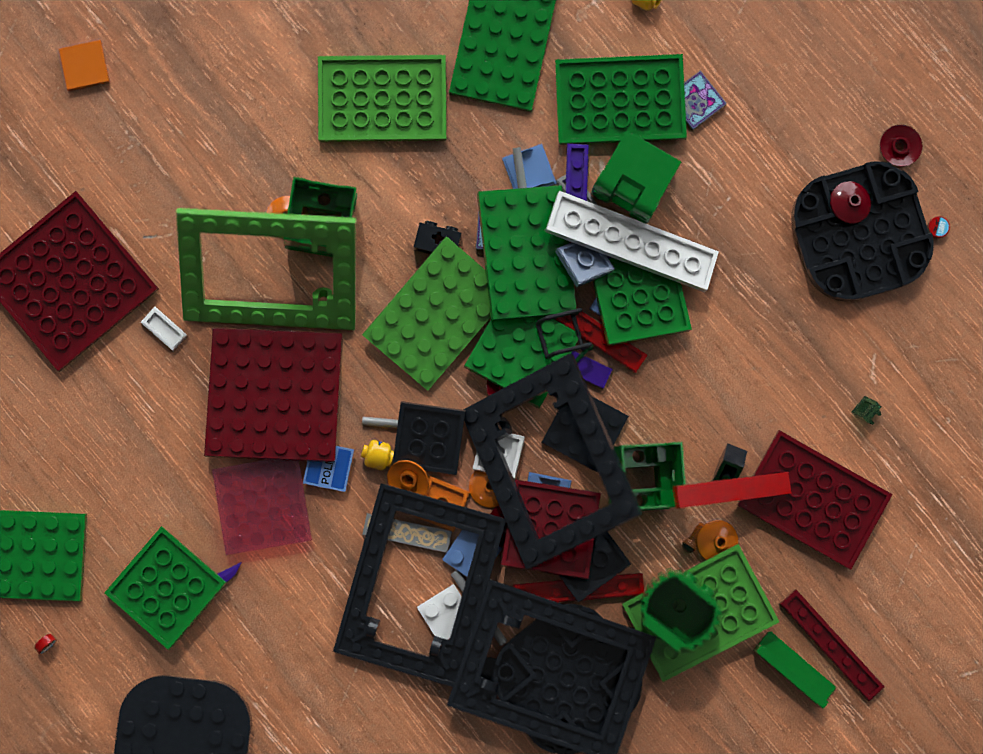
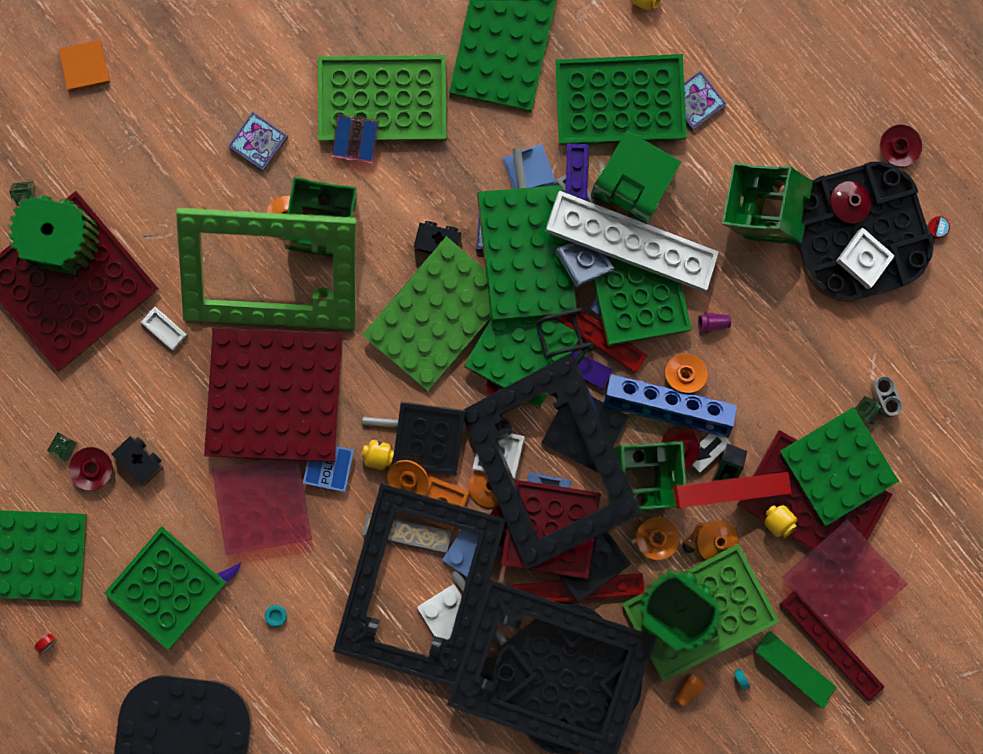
(21, 190): none -> clear green tile
(62, 446): none -> clear green tile
(68, 245): none -> green piece
(80, 466): none -> dark red dish
(126, 454): none -> black brick
(258, 141): none -> tile
(276, 615): none -> teal tile
(355, 138): none -> piece
(655, 401): none -> blue brick
(669, 538): none -> orange dish
(689, 365): none -> orange dish
(689, 438): none -> dark red dish
(691, 688): none -> orange cone
(710, 448): none -> white tile
(713, 322): none -> magenta cone
(741, 679): none -> teal tile
(763, 182): none -> green piece
(780, 521): none -> yellow head
(839, 466): none -> green plate
(844, 580): none -> clear pink plate
(865, 258): none -> white plate
(883, 397): none -> light grey beam

